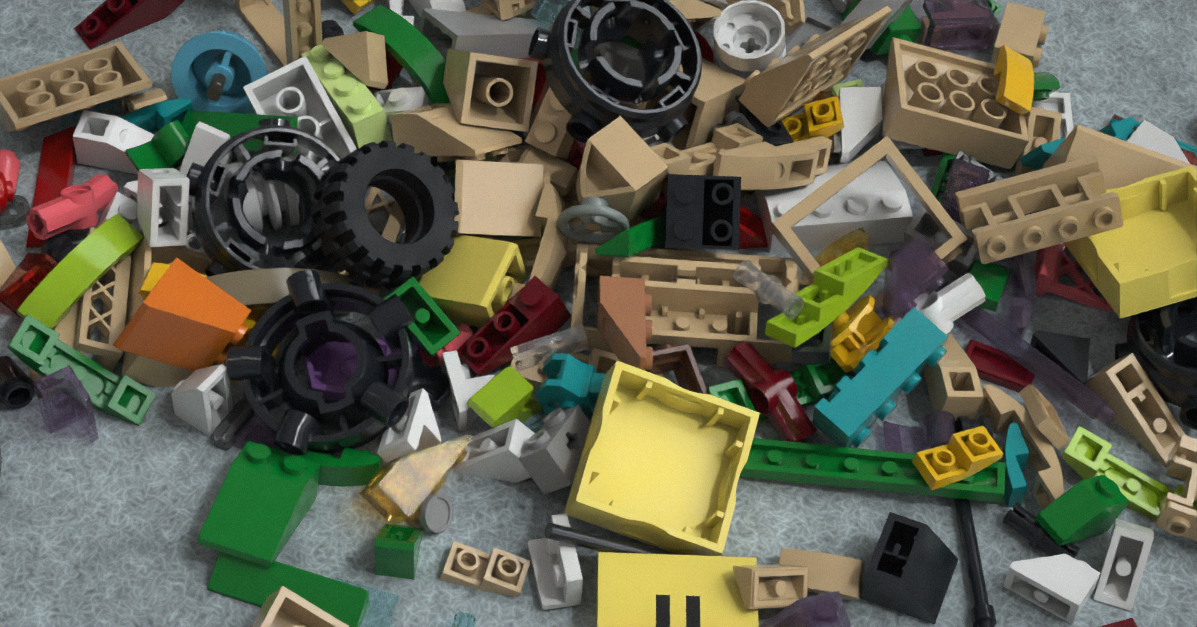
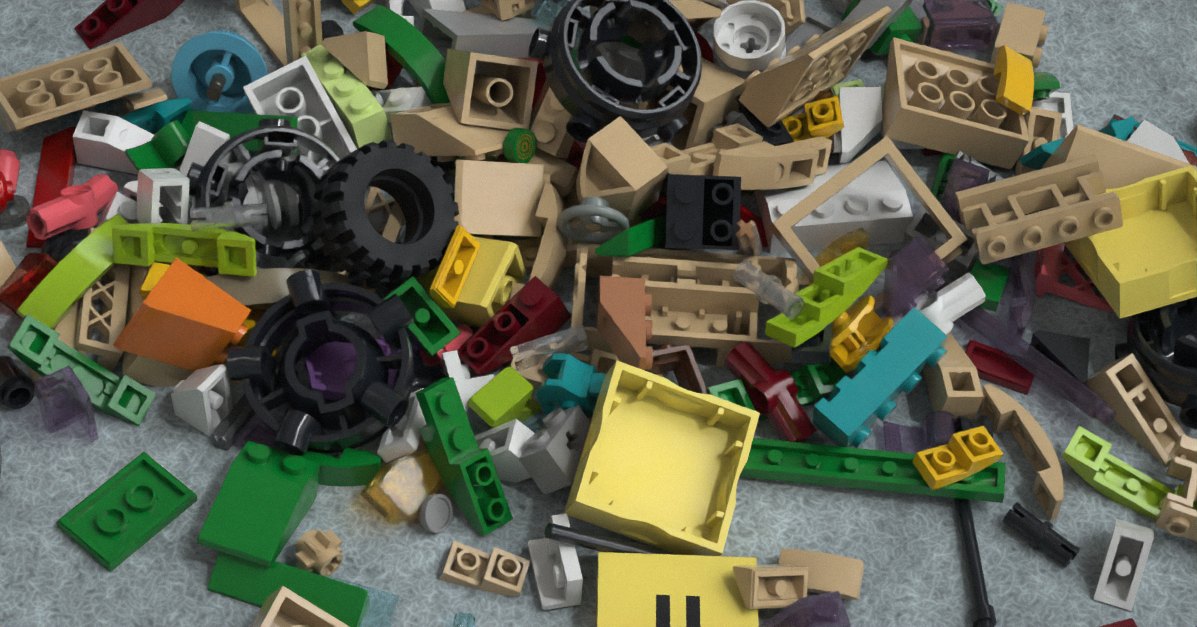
(126, 511): none -> green tile
(163, 242): none -> lime slope
(229, 216): none -> clear pin
(319, 552): none -> tan gear
(397, 551): green slope -> none
(454, 268): none -> yellow slope
(461, 464): none -> green slope
(519, 145): none -> green tile
(748, 238): none -> medium nougat axle
(909, 569): black slope -> none
(1015, 457): teal slope -> none
(1044, 416): tan tile -> none
(1054, 583): white slope -> none
(1083, 510): green slope -> none

